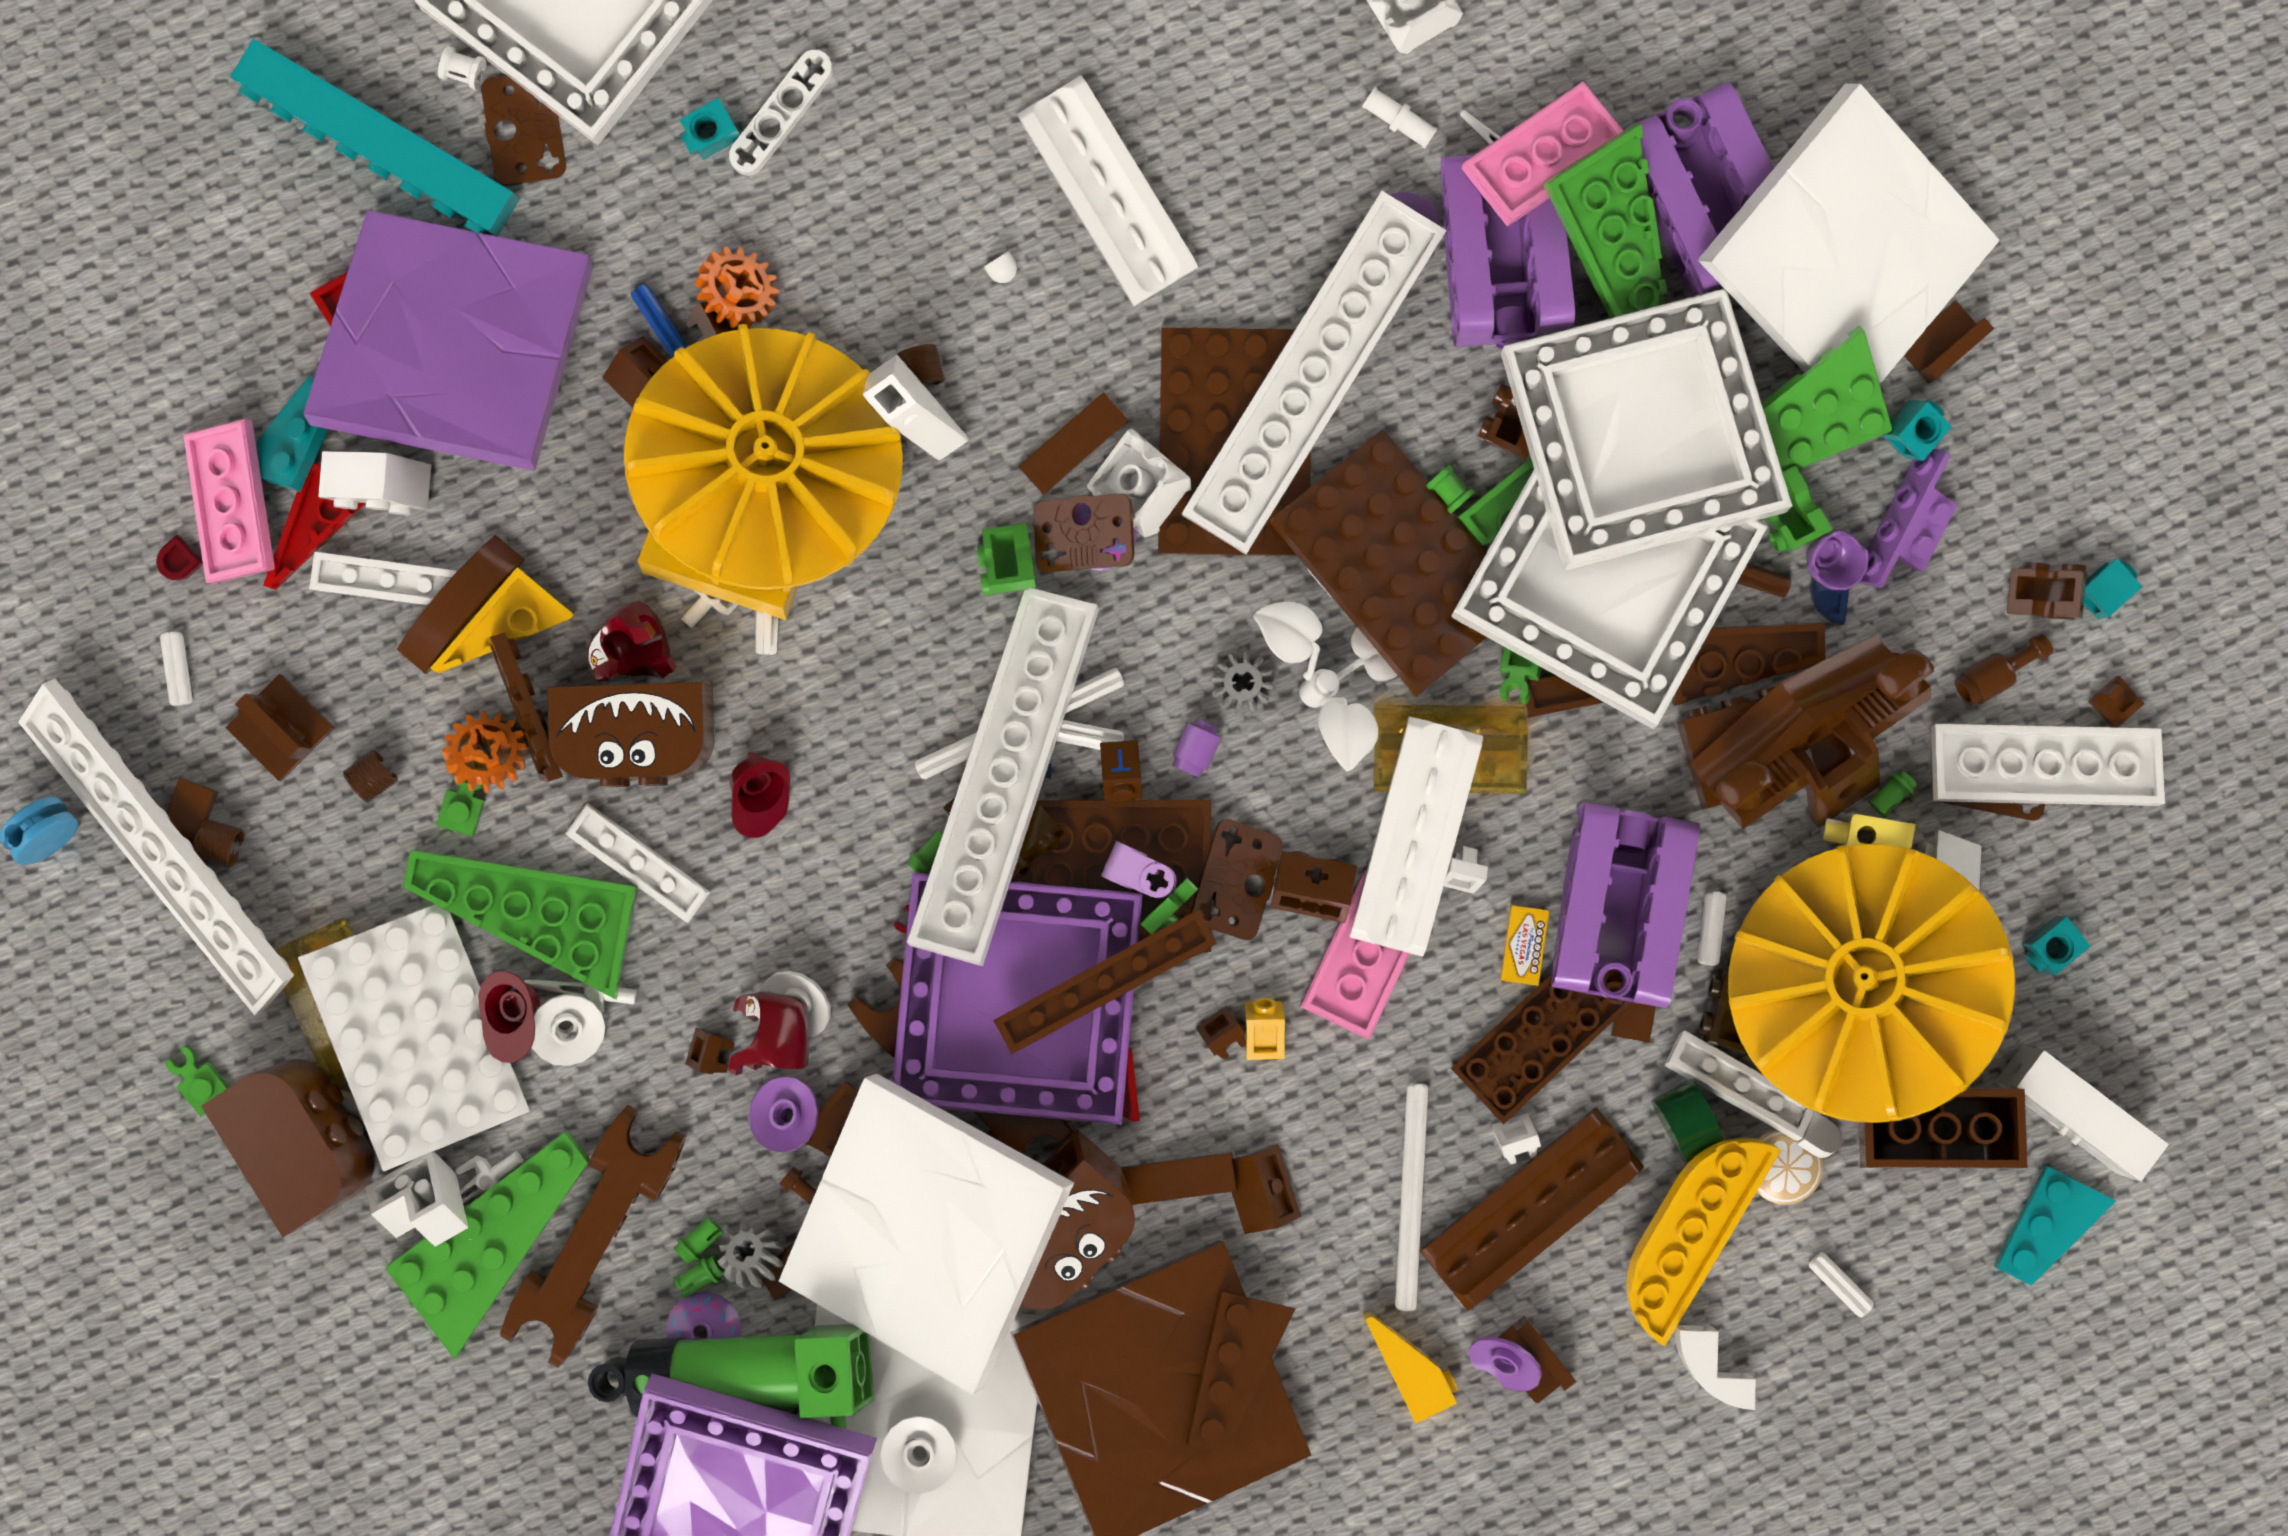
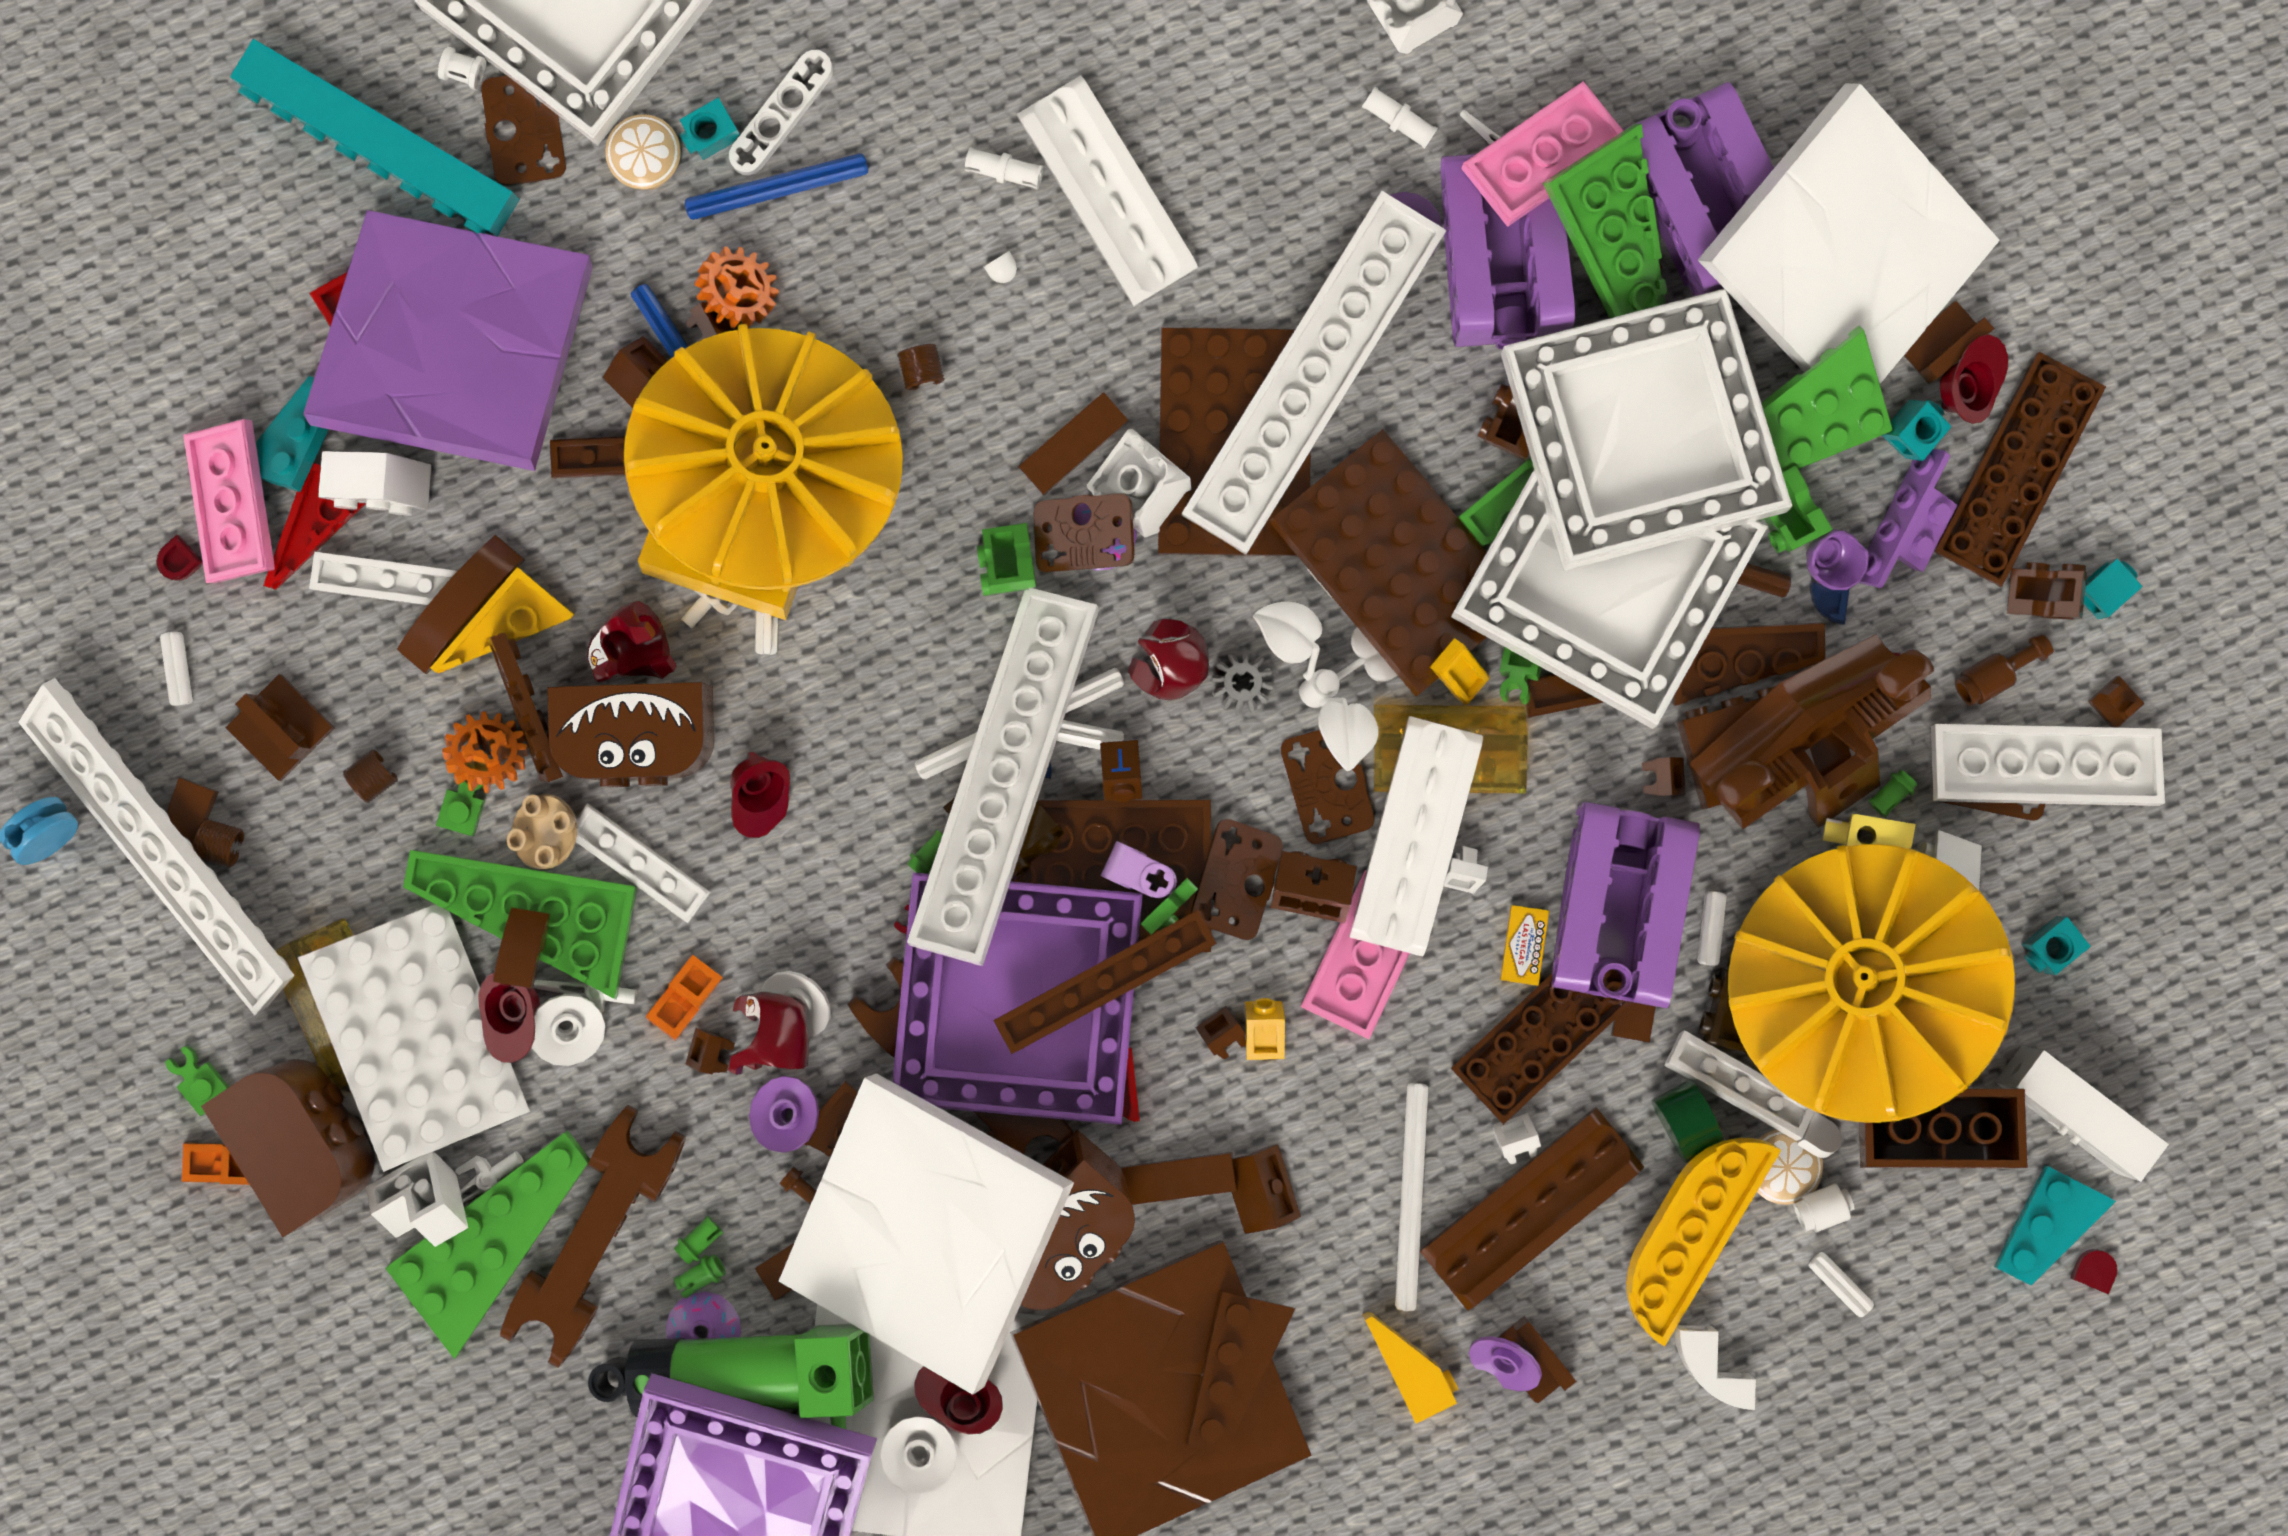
(210, 1164): none -> orange slope
(521, 948): none -> reddish brown slope
(549, 832): none -> tan dish
(587, 457): none -> reddish brown tile
(643, 152): none -> dish
(684, 997): none -> orange slope
(764, 1253): light grey gear -> none
(776, 186): none -> blue axle
(912, 409): white slope -> none
(956, 1406): none -> dark red piece
(1004, 168): none -> white pin
(1179, 661): none -> dark red piece
(1196, 747): medium lavender brick -> none
(1318, 790): none -> reddish brown axle
(1450, 488): bright green bush -> none
(1460, 672): none -> yellow tile
(1669, 776): none -> reddish brown tile
(1824, 1208): none -> white brick
(1976, 380): none -> dark red piece
(2019, 468): none -> reddish brown plate
(2095, 1270): none -> dark red tile

